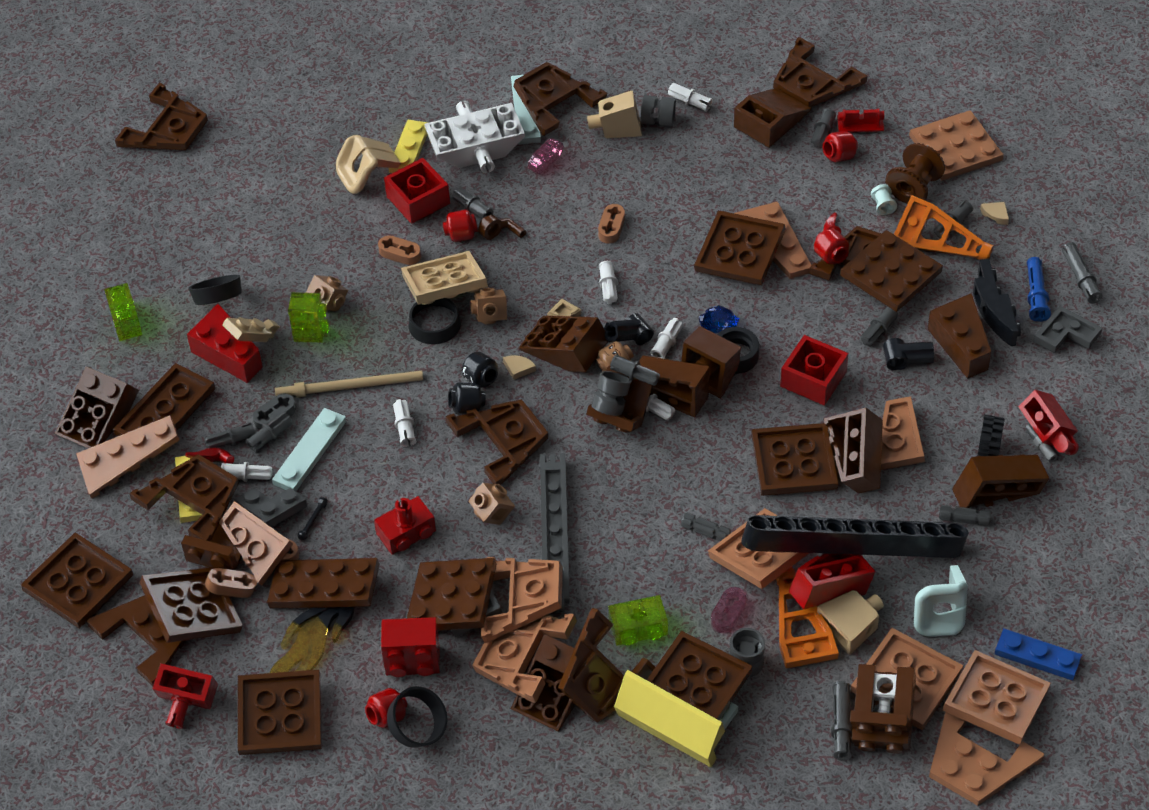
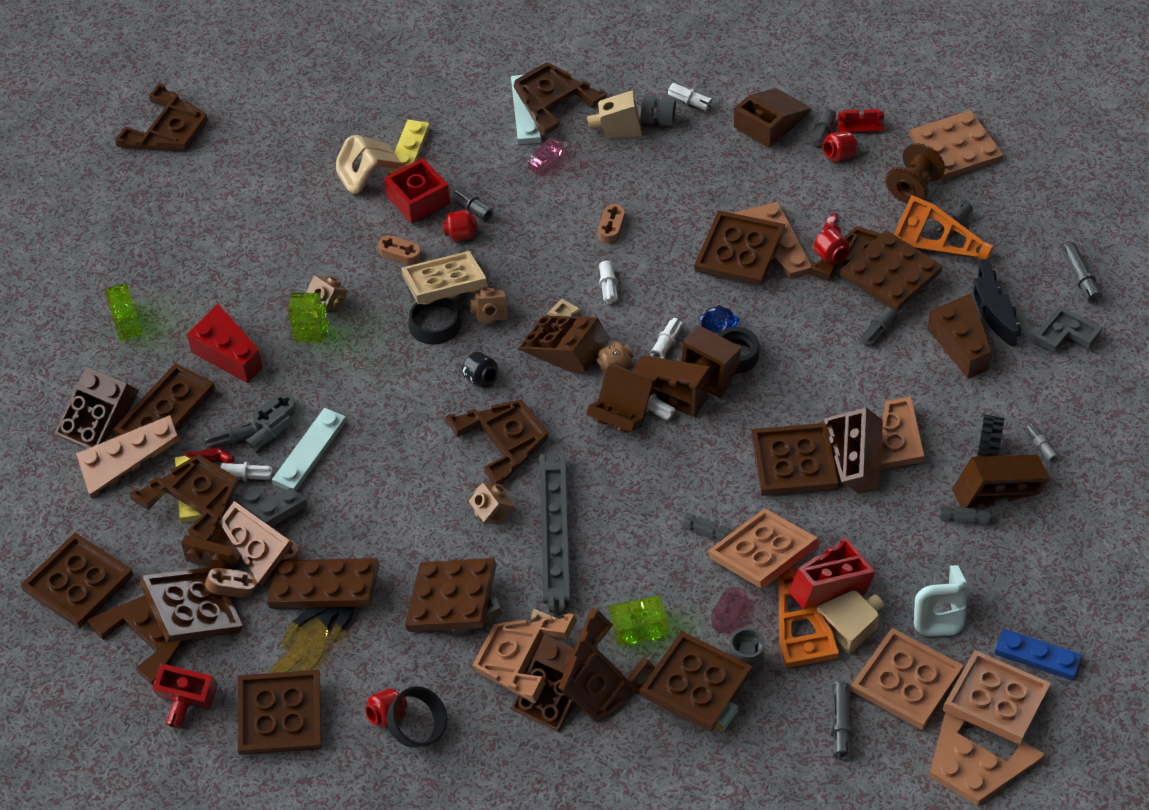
(216, 289): black tyre -> none
(251, 329): tan hinge -> none
(301, 389): tan bar -> none
(322, 503): black hinge -> none
(404, 423): white axle -> none
(405, 524): red brick -> none
(410, 646): red brick -> none
(465, 397): black head -> none
(476, 135): white slope -> none
(491, 226): reddish brown plate -> none
(518, 366): tan tile -> none
(532, 594): nougat wing -> none
(611, 393): dark grey wheel -> none
(631, 328): black piece -> none
(634, 370): dark grey axle -> none
(669, 718): light yellow slope -> none
(810, 83): reddish brown wing -> none
(814, 369): red brick -> none
(854, 536): black beam -> none
(883, 198): light aqua bush -> none
(883, 728): reddish brown brick -> none
(900, 354): black piece -> none
(995, 211): tan tile -> none
(1038, 296): blue pin -> none
(1050, 421): red brick -> none

